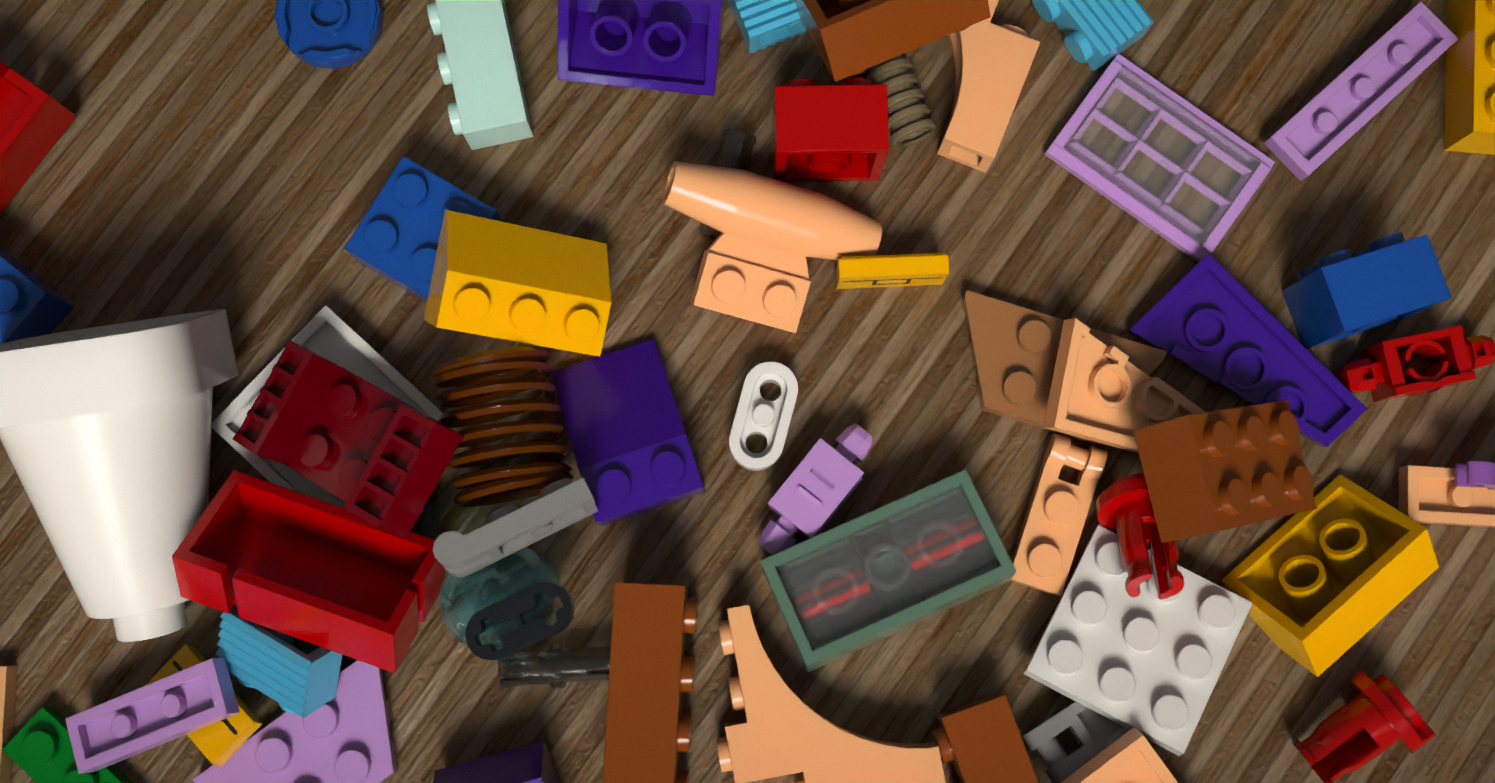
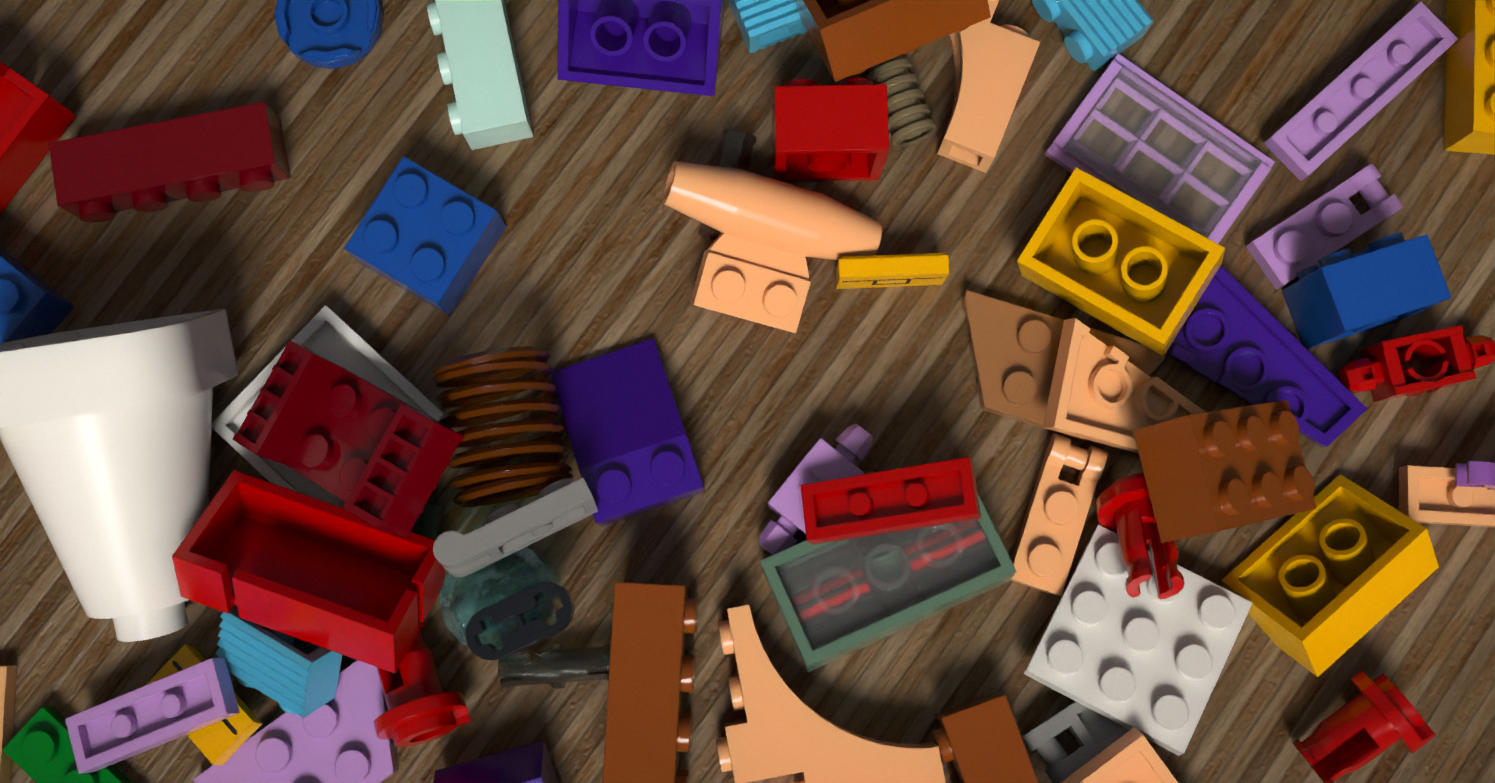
(169, 162): none -> dark red brick
(417, 701): none -> red piece
(520, 284): yellow slope -> none
(763, 417): white plate -> none
(890, 501): none -> red hinge
(1120, 261): none -> yellow brick
(1322, 227): none -> lavender plate

